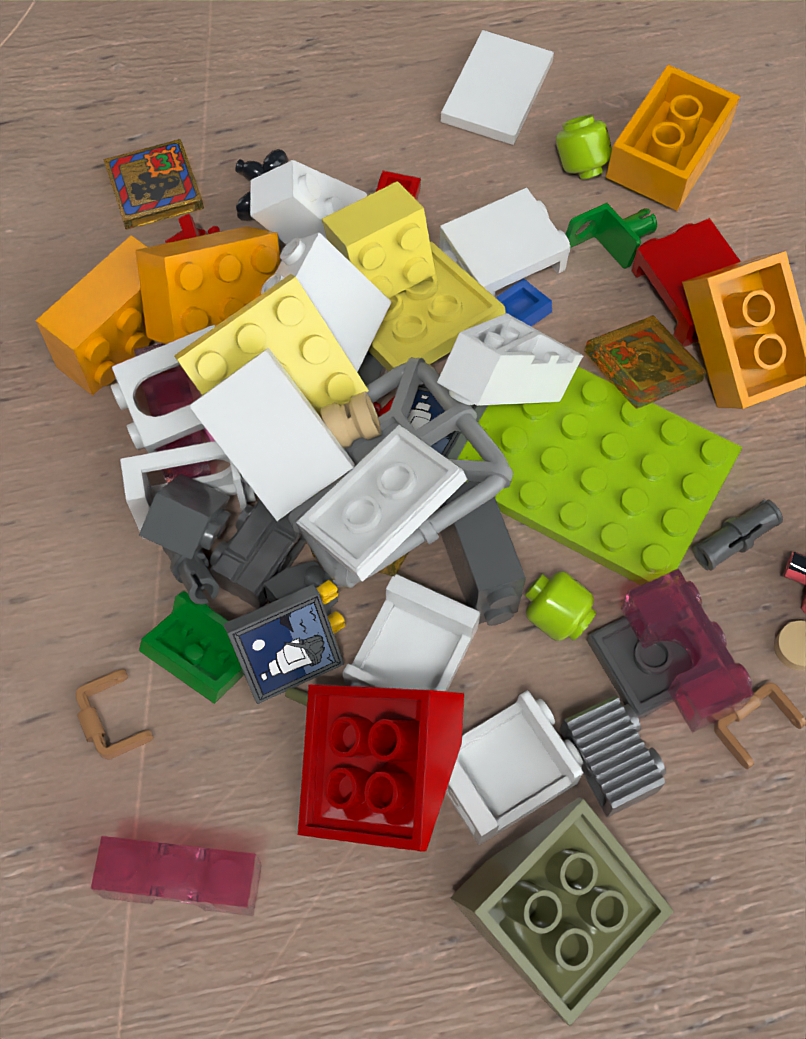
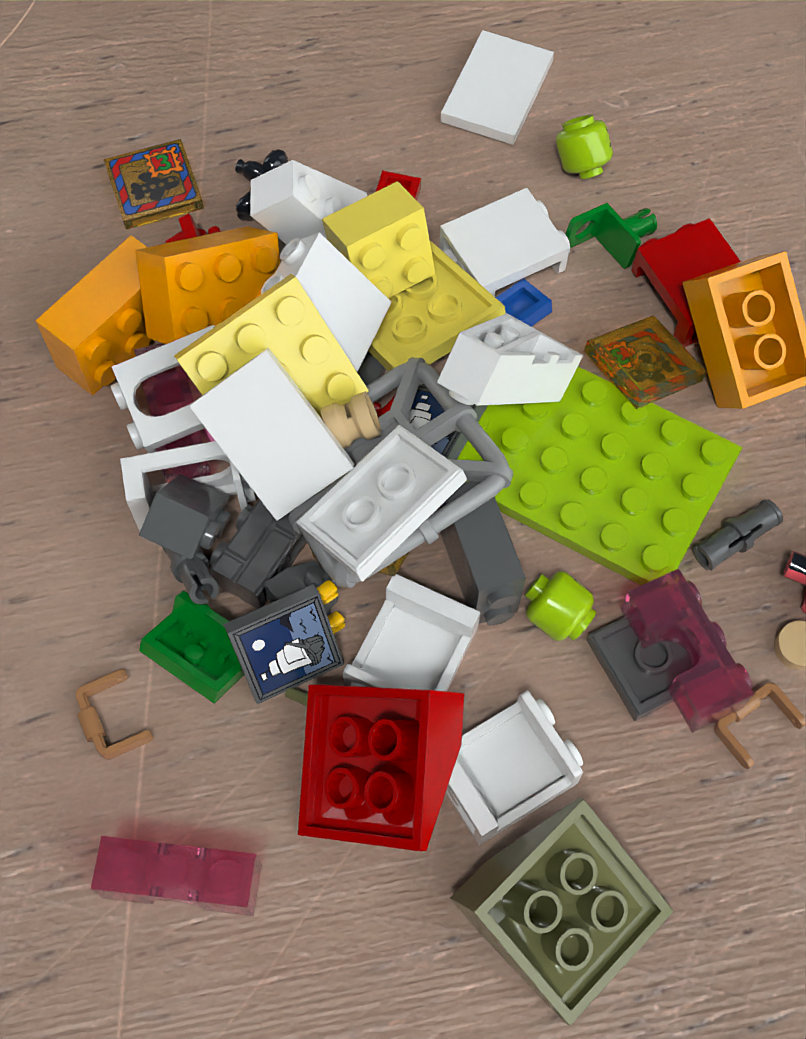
(614, 755): flat silver brick -> none
(672, 137): light orange brick -> none

